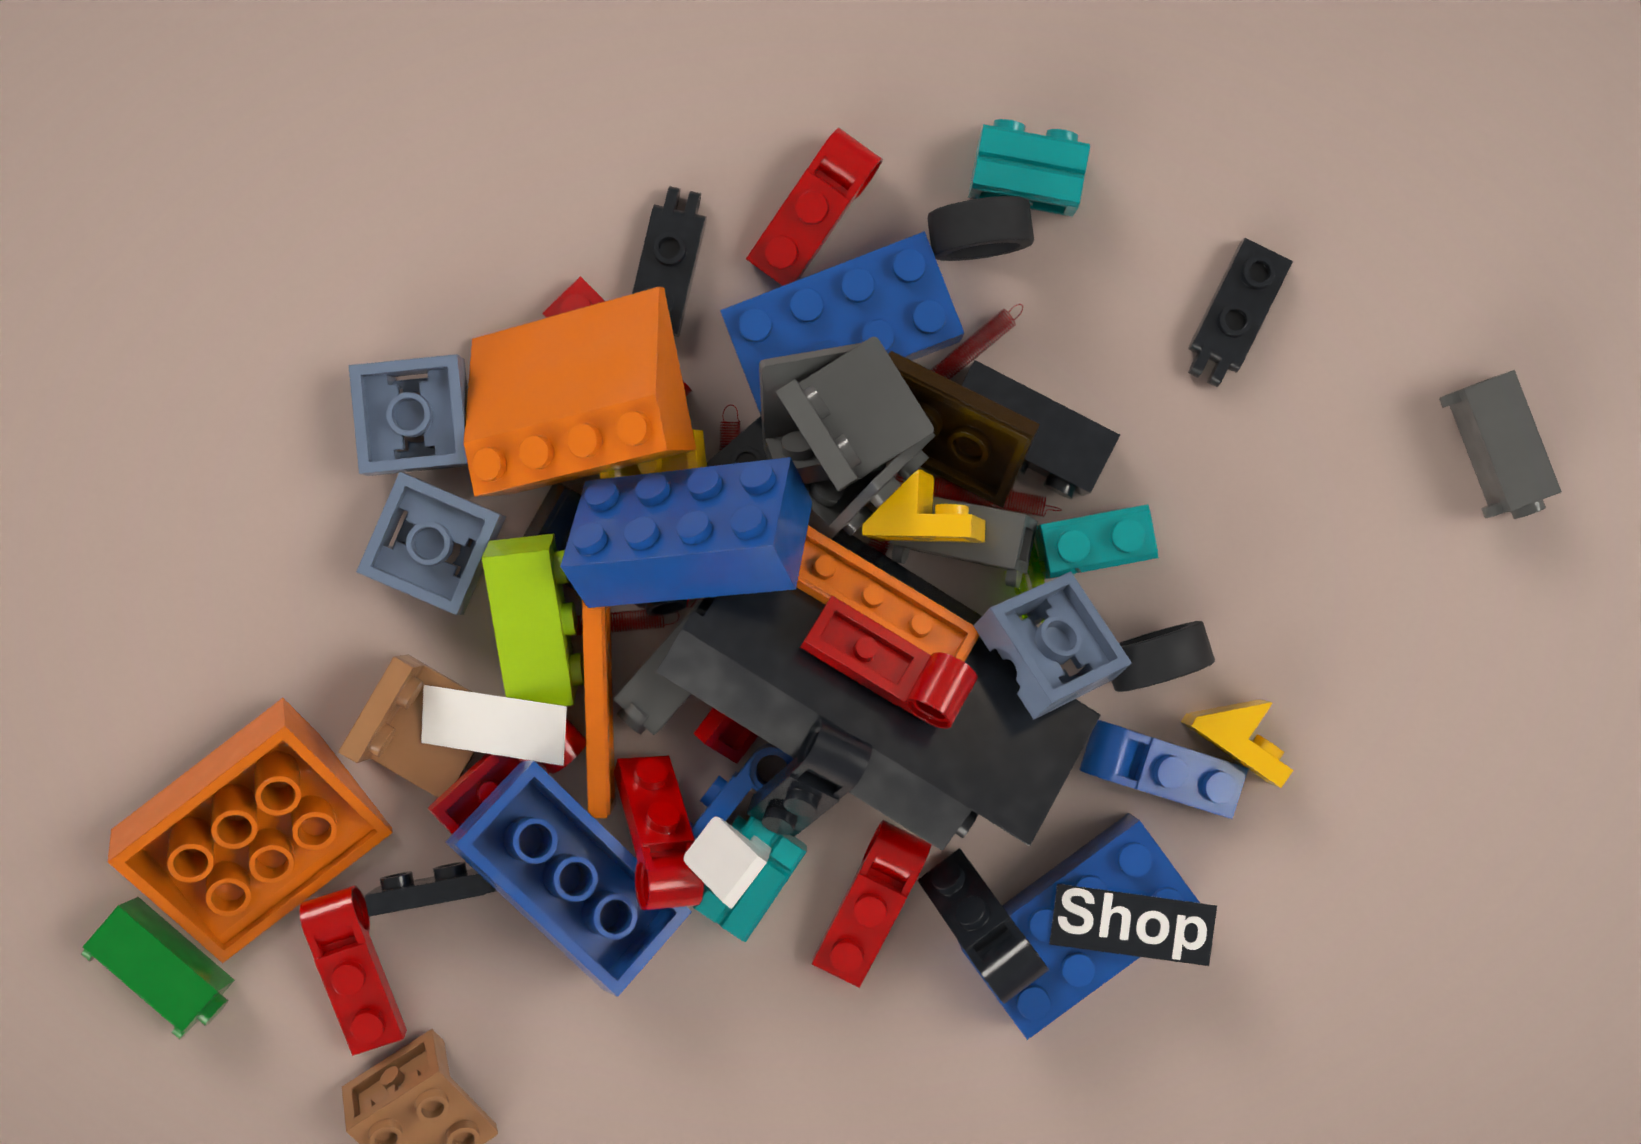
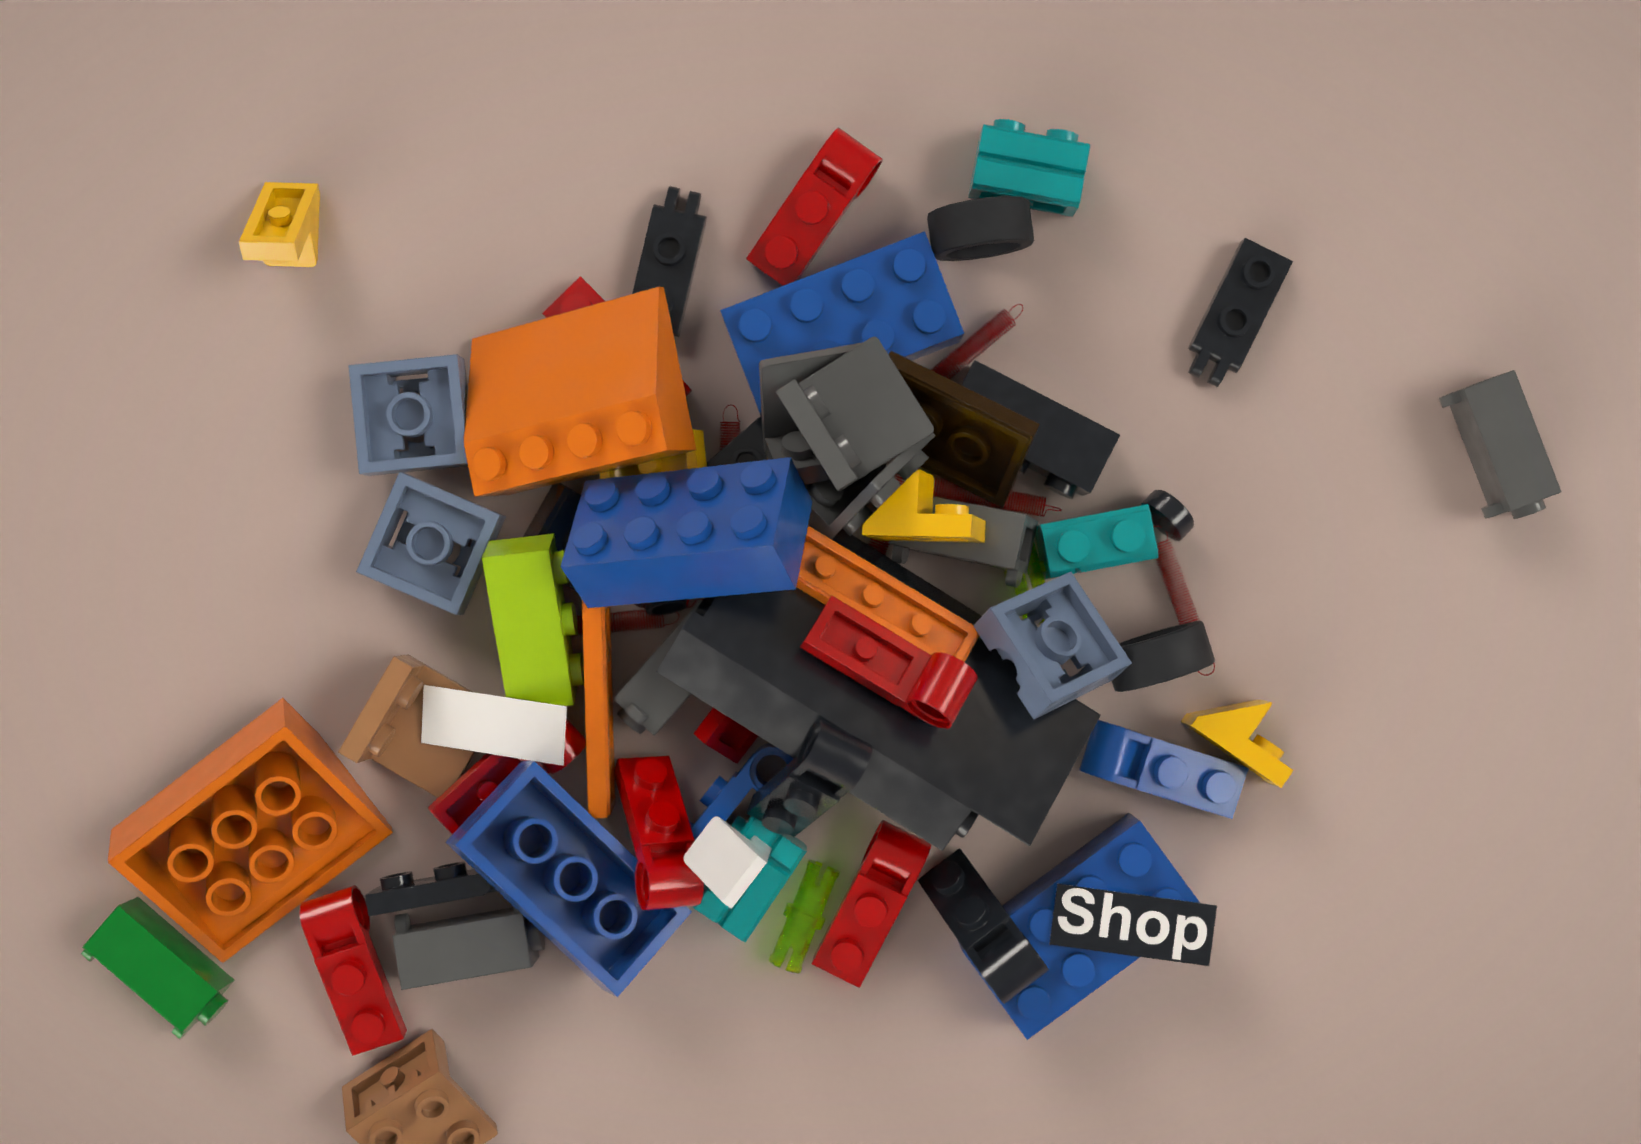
(283, 225): none -> yellow slope
(464, 947): none -> dark grey brick
(804, 916): none -> clear neon green pin
(1167, 582): none -> red piece
(1169, 514): none -> black tile

